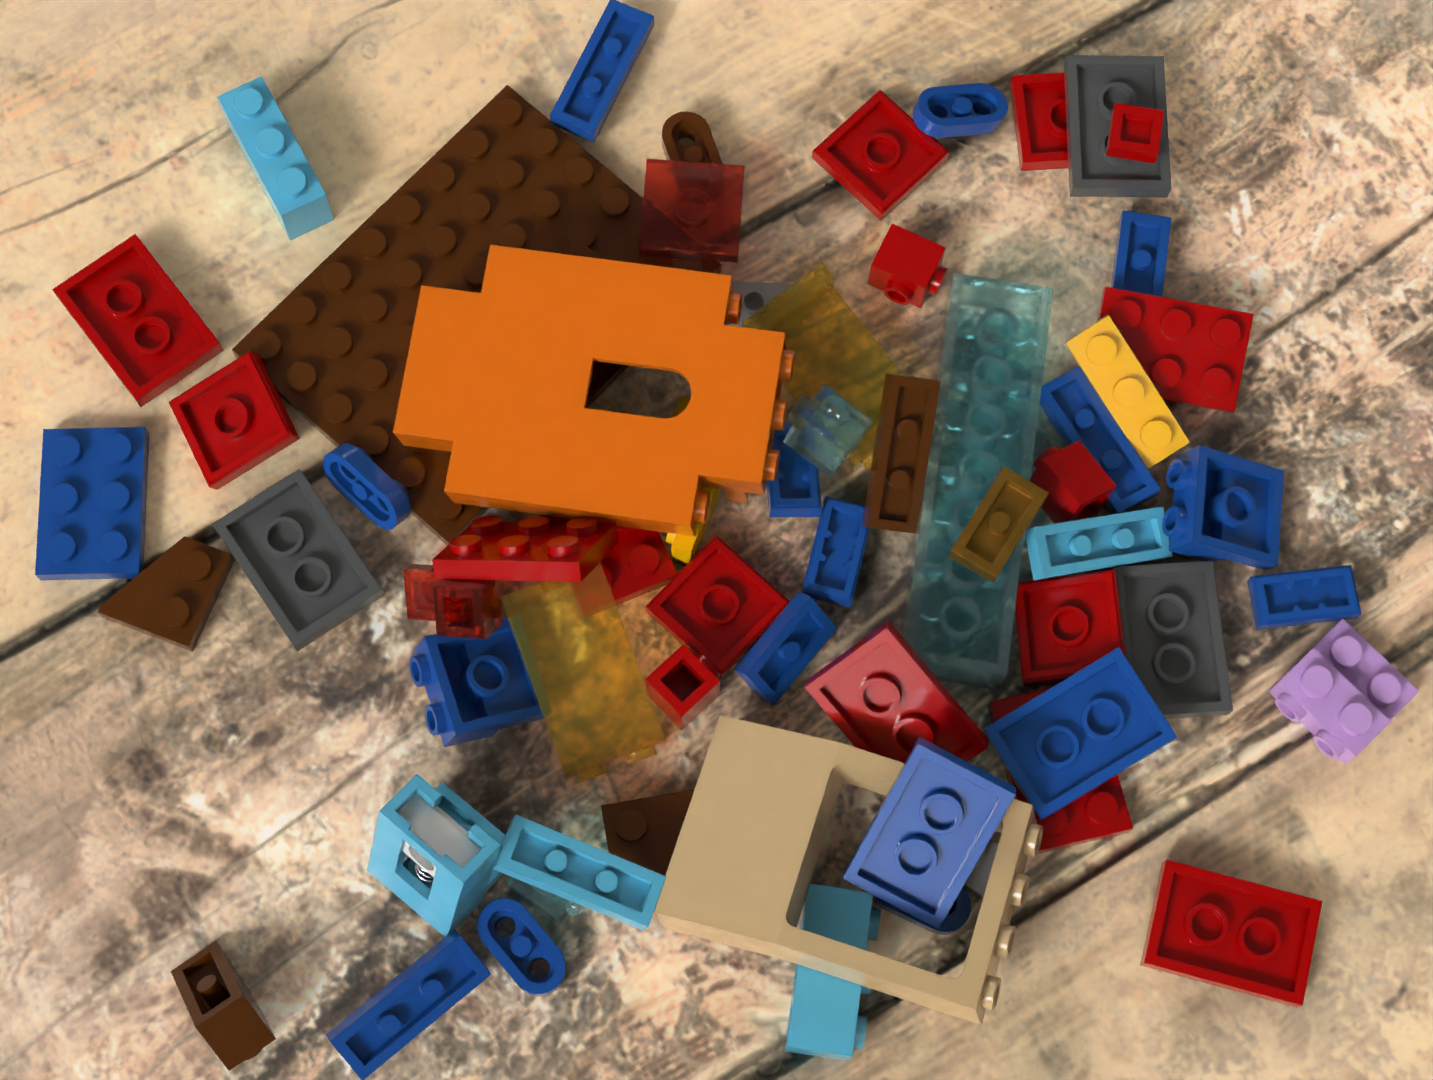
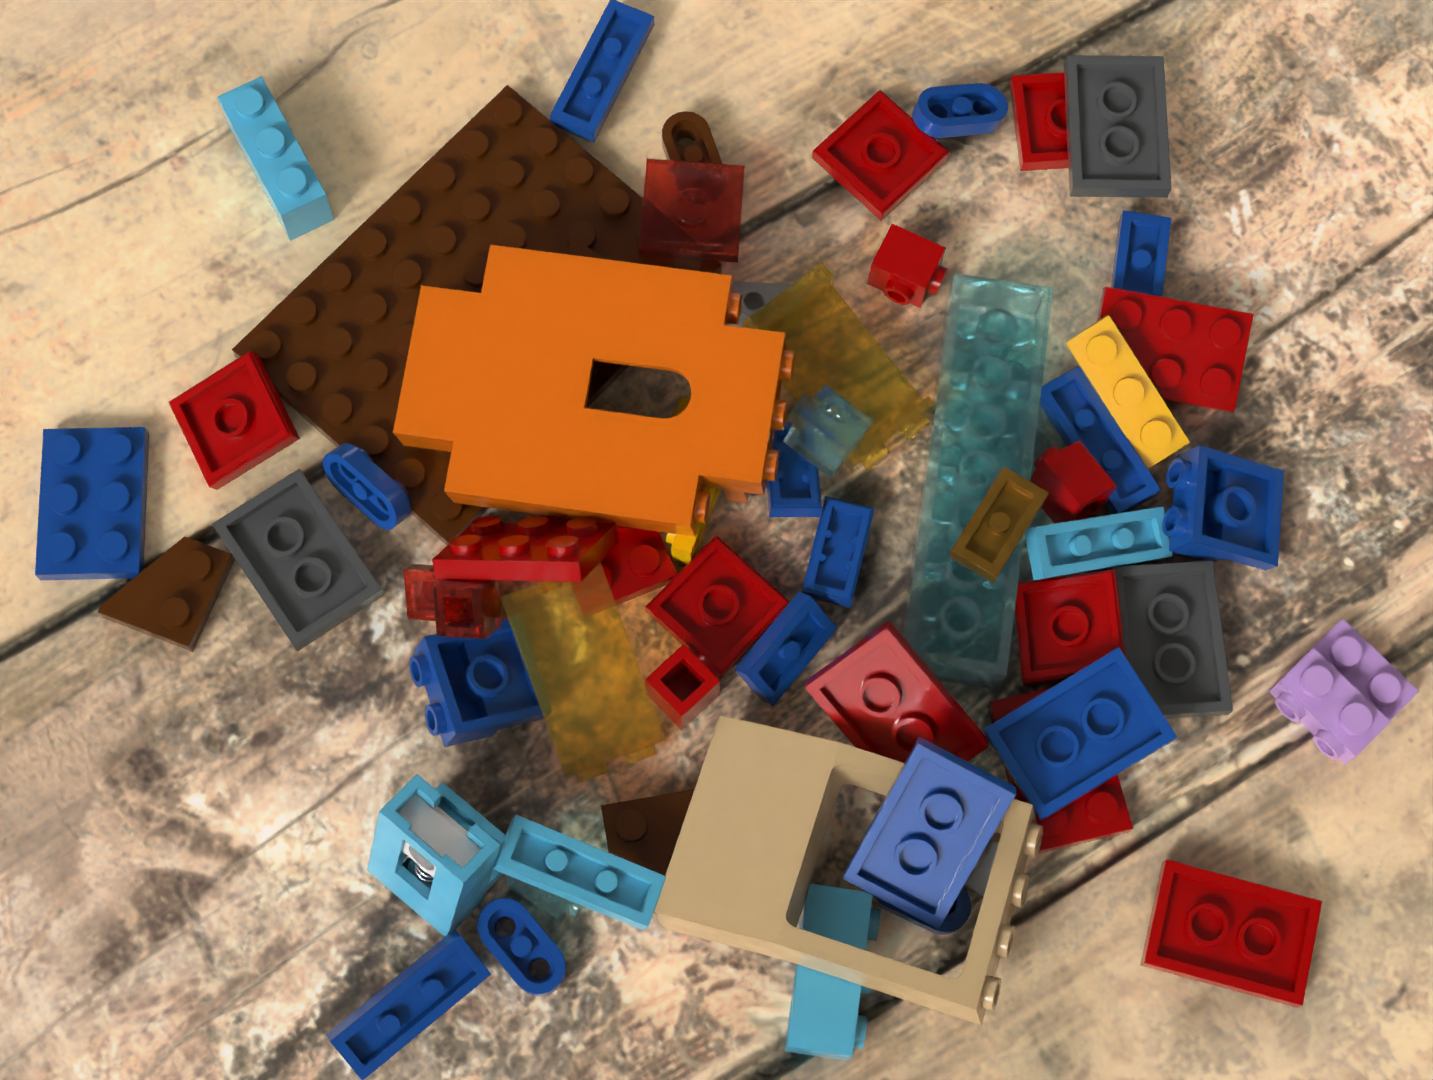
(138, 320): red plate -> none
(222, 1006): reddish brown slope -> none
(901, 453): reddish brown plate -> none
(1134, 133): red plate -> none
(1304, 597): blue plate -> none

